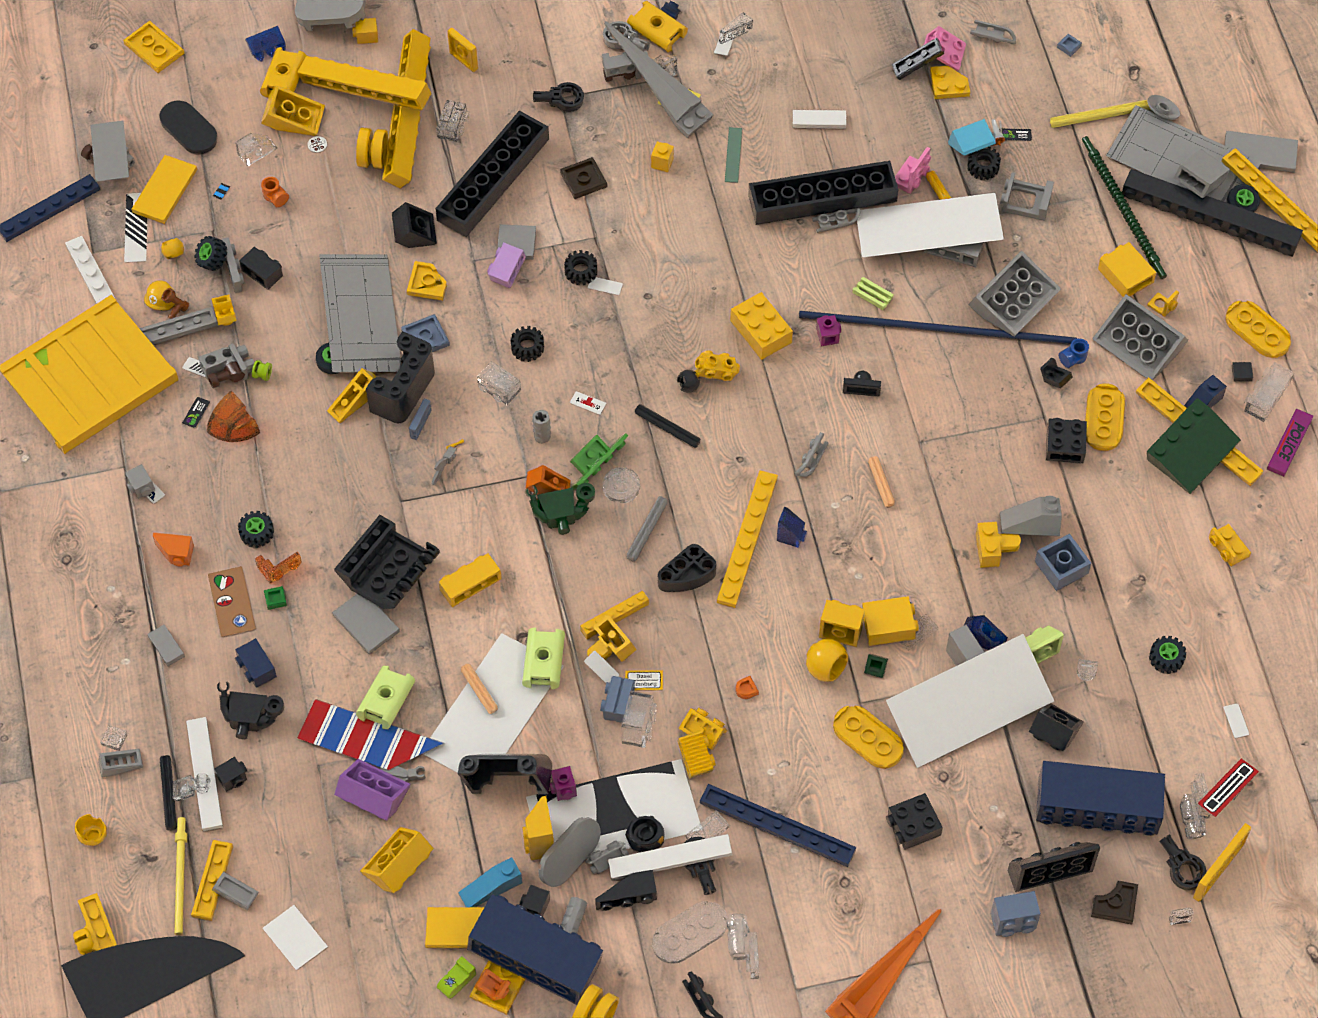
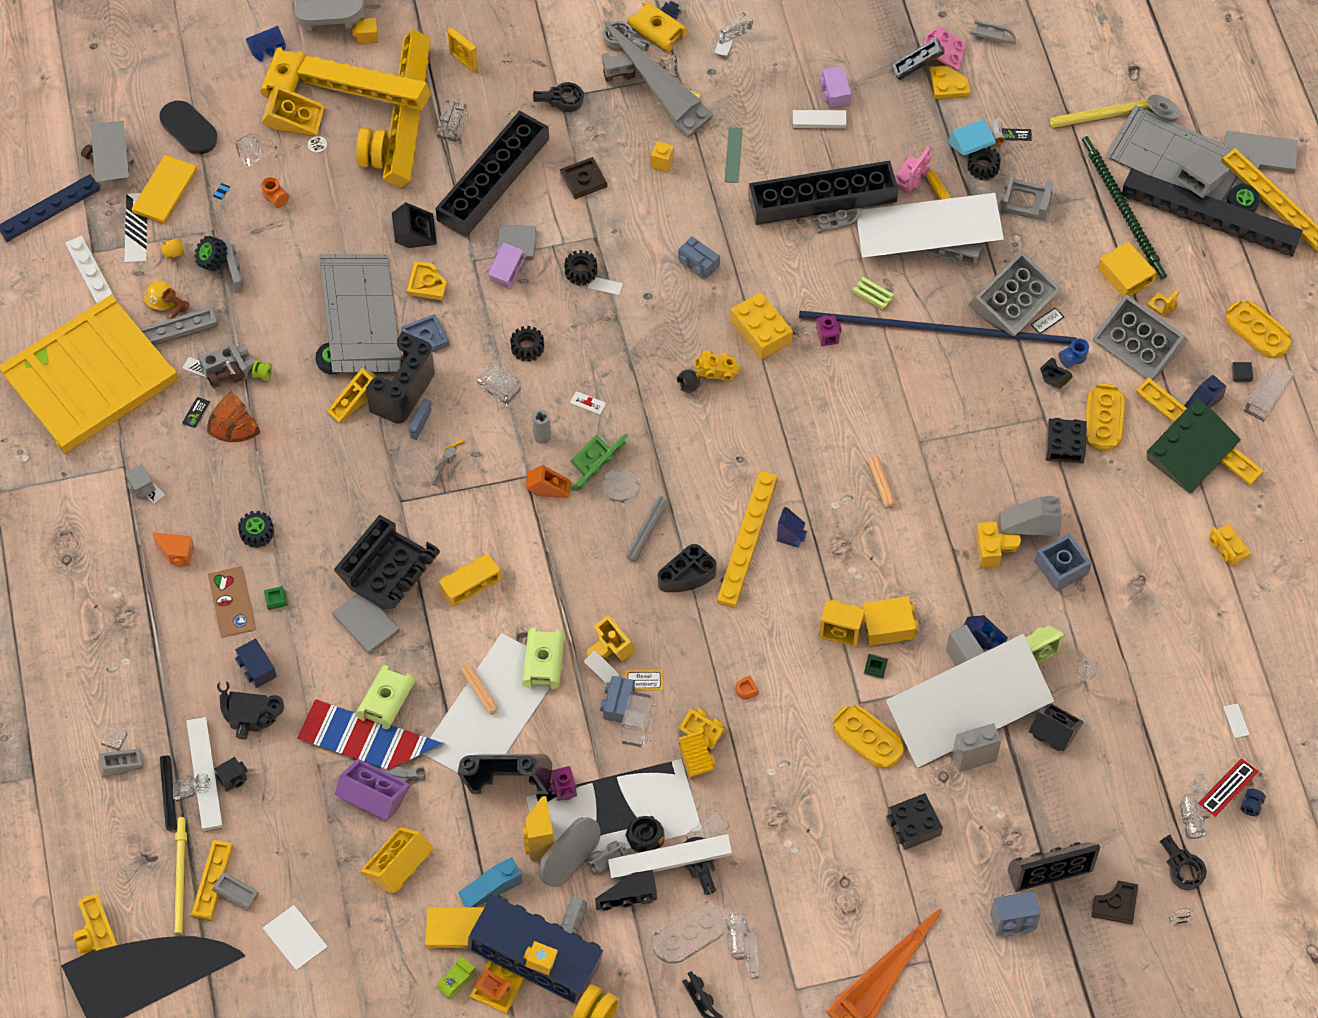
(90, 830): yellow hair -> none
(153, 46): yellow tile -> none
(165, 645): light grey tile -> none
(224, 310): yellow brick -> none
(261, 267): black brick -> none
(275, 573): clear orange bracket -> none
(535, 900): black brick -> none
(540, 957): none -> yellow brick
(558, 507): dark green torso -> none
(617, 613): yellow piece -> none
(667, 425): black axle -> none
(698, 257): none -> sand blue brick
(778, 825): dark blue plate -> none
(808, 459): light grey piece -> none
(826, 660): yellow wheel -> none
(836, 87): none -> lavender brick
(862, 385): black tile -> none
(976, 747): none -> light grey brick
(1047, 320): none -> white sticker
(1069, 45): sand blue tile -> none
(1100, 798): dark blue brick -> none
(1171, 648): black wheel -> none
(1222, 862): yellow tile -> none
(1253, 802): none -> dark blue wheel
(1290, 442): magenta tile -> none

